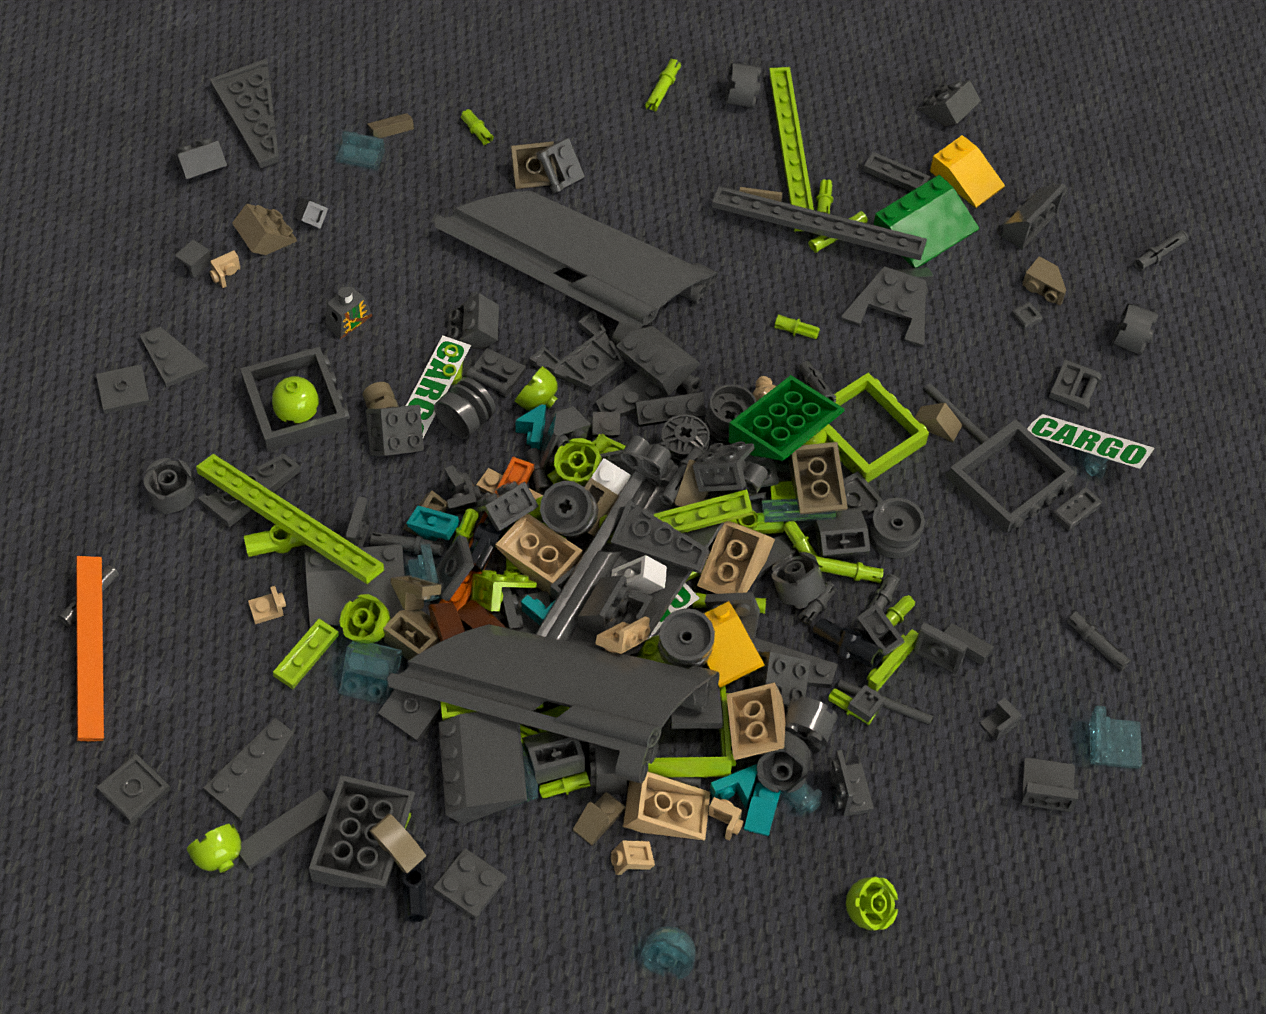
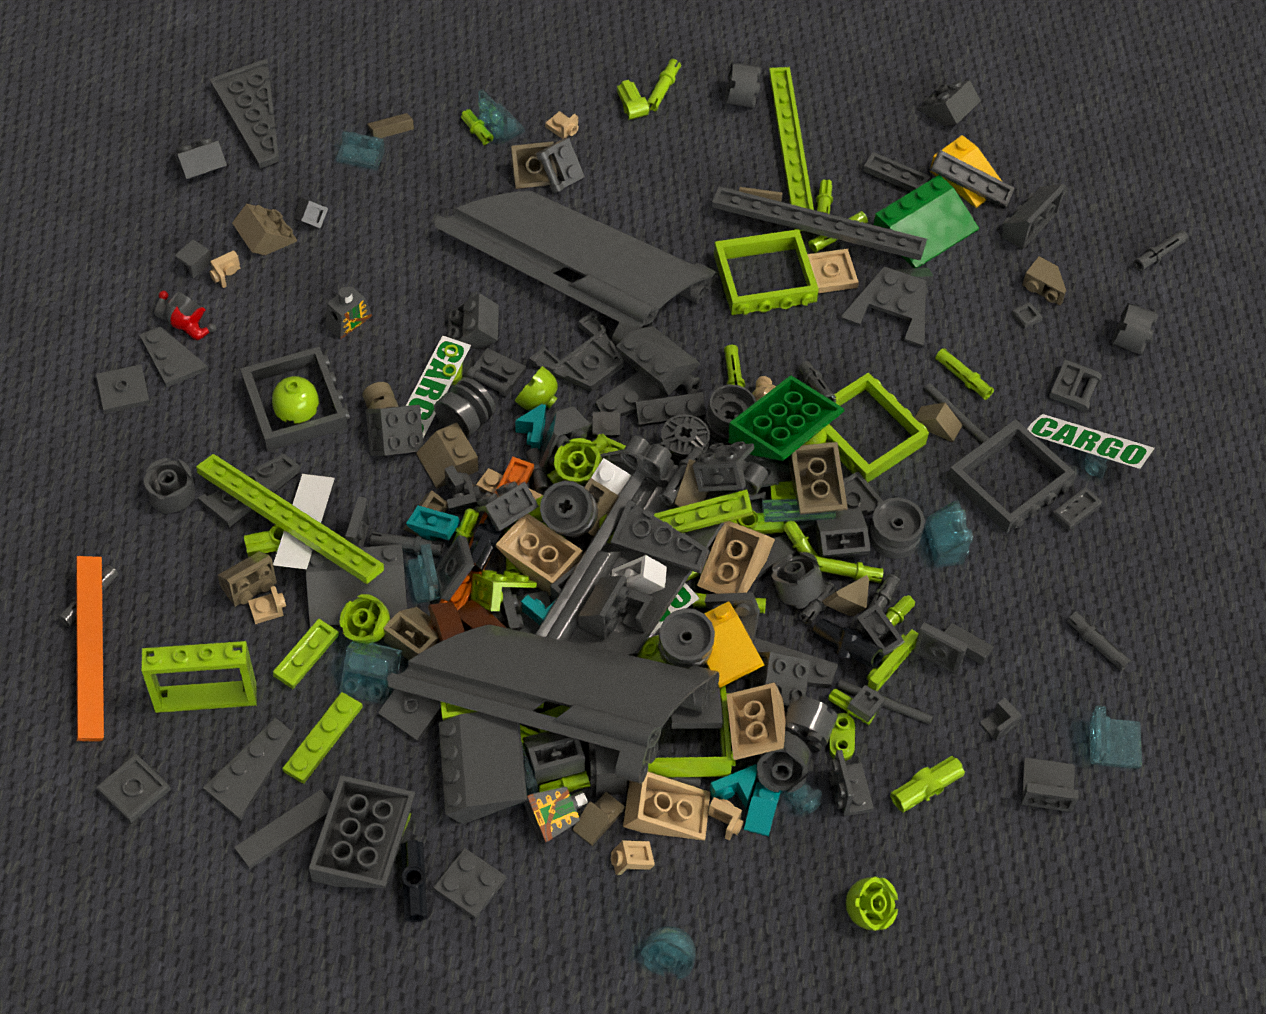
(182, 314): none -> piece
(199, 658): none -> lime window
(216, 849): lime cylinder -> none
(248, 578): none -> dark tan slope
(311, 499): none -> white sticker
(322, 737): none -> lime plate
(398, 842): dark tan slope -> none
(413, 591): dark tan slope -> none
(445, 449): none -> dark tan slope
(498, 118): none -> clear light blue bracket
(553, 811): none -> torso
(562, 125): none -> tan bracket
(624, 636): tan bracket -> none
(632, 102): none -> lime piece
(731, 355): none -> lime pin
(760, 245): none -> lime window
(795, 326): lime axle -> none
(833, 270): none -> tan plate
(843, 735): none -> lime plate
(851, 598): none -> dark tan slope
(927, 783): none -> lime piece
(948, 535): none -> clear light blue slope
(971, 379): none -> lime pin
(972, 179): none -> dark grey tile

